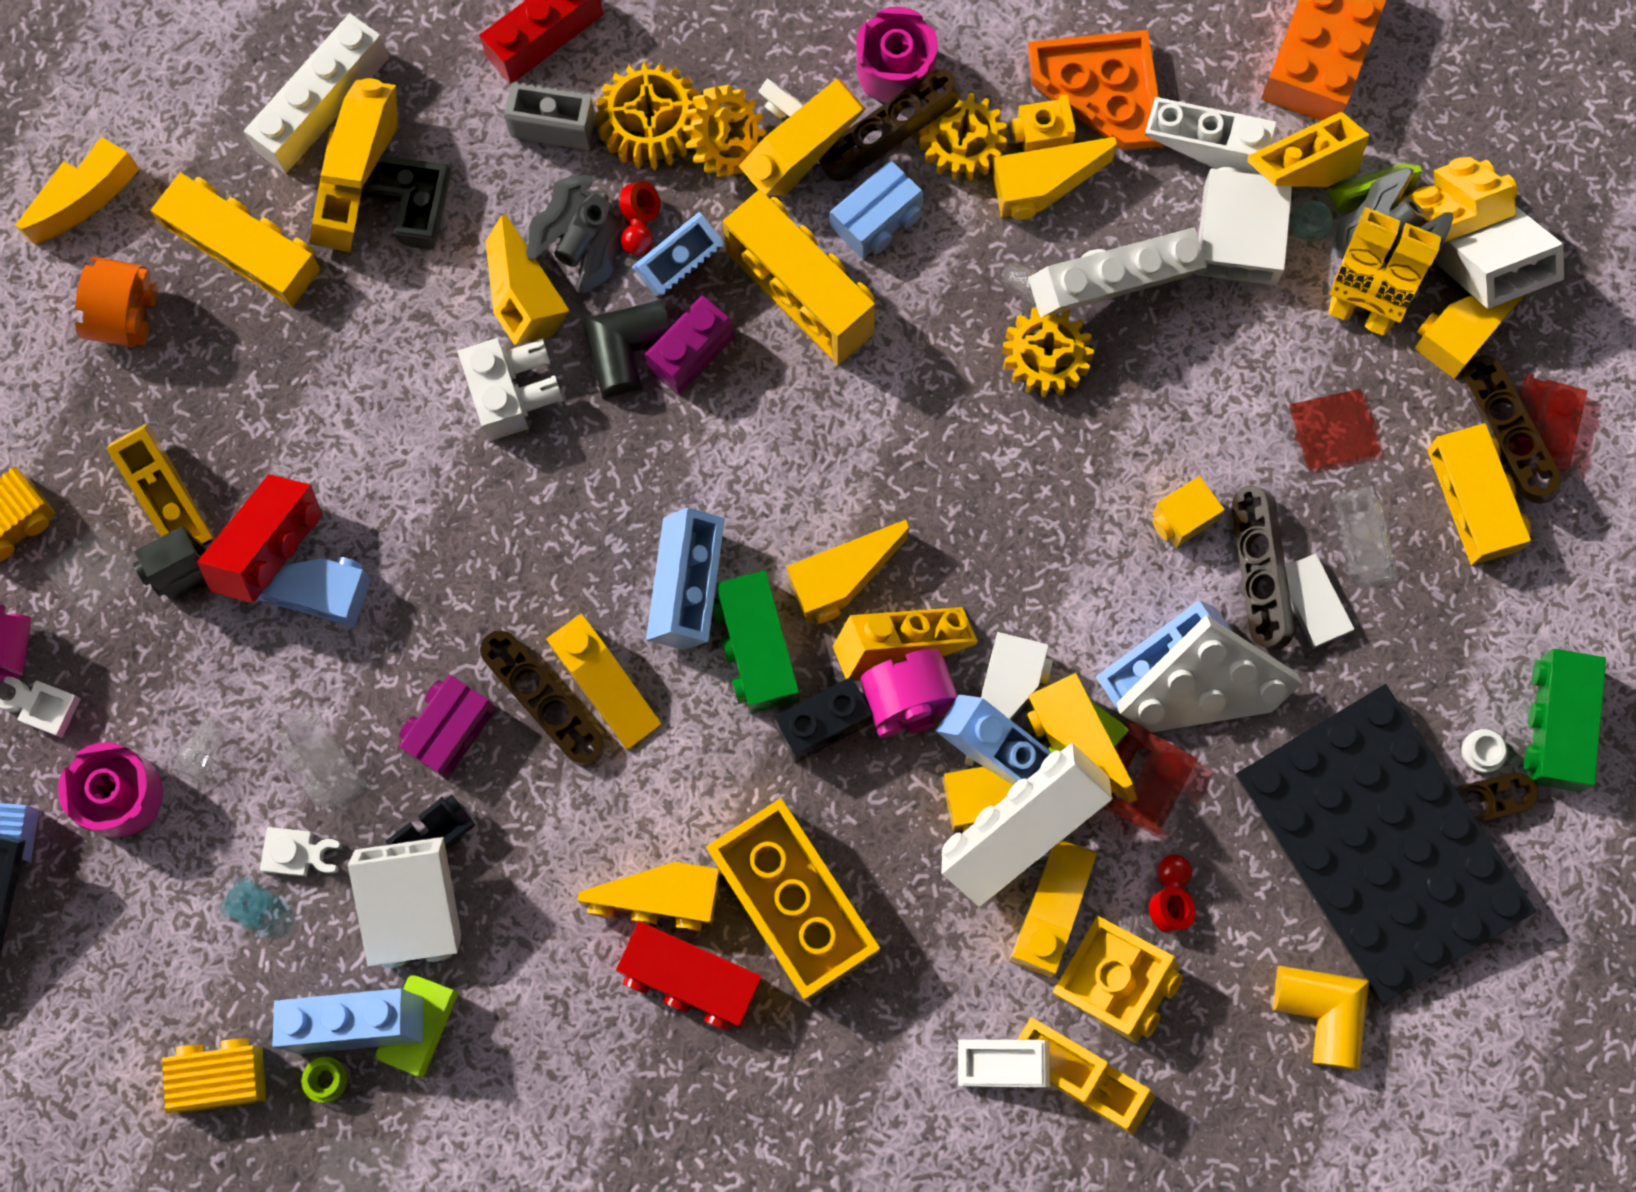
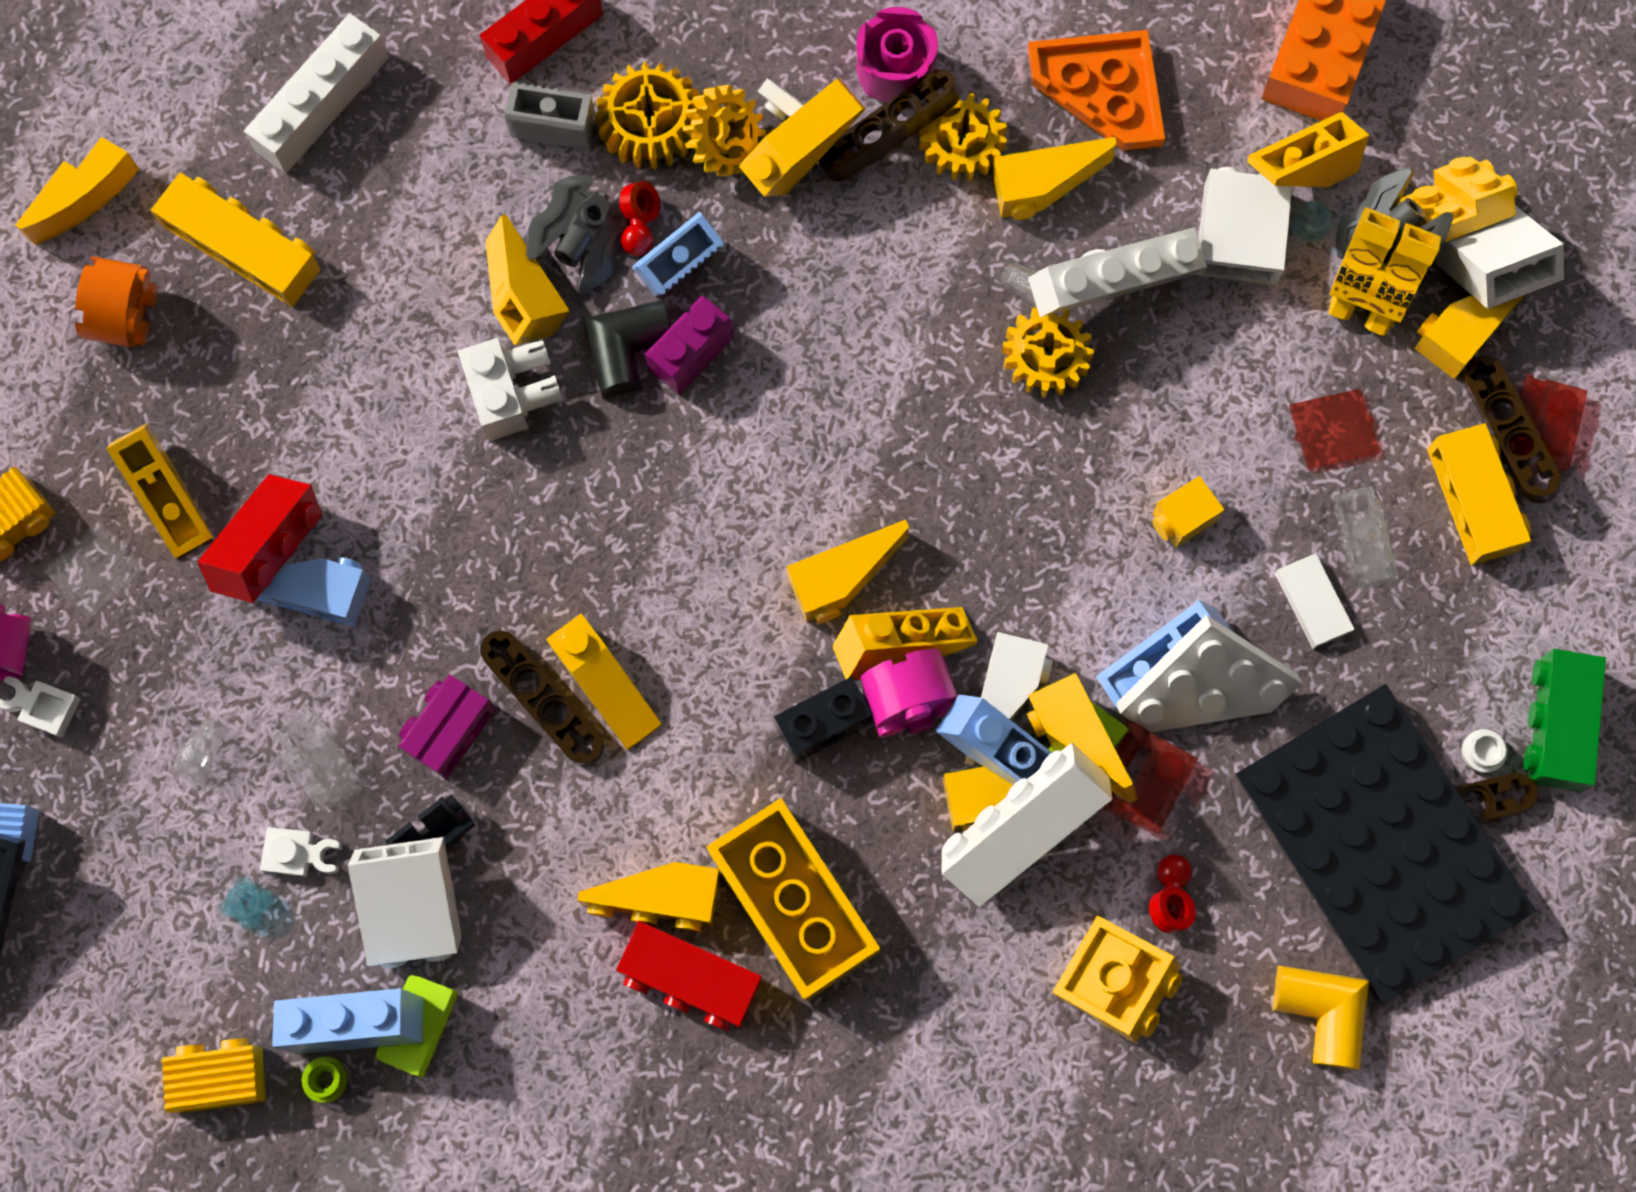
(93, 774): dark pink brick -> none
(171, 563): pearl dark grey brick -> none
(334, 214): yellow slope -> none
(361, 133): yellow slope -> none
(421, 192): pearl dark grey brick -> none
(685, 579): light blue brick -> none
(755, 642): green brick -> none
(800, 276): yellow brick -> none
(877, 210): light blue brick -> none
(1004, 1063): white tile -> none
(1035, 136): yellow brick -> none
(1053, 908): yellow slope -> none
(1092, 1080): yellow slope -> none
(1209, 134): white slope -> none
(1256, 569): dark brown beam -> none
(1354, 192): lime slope -> none

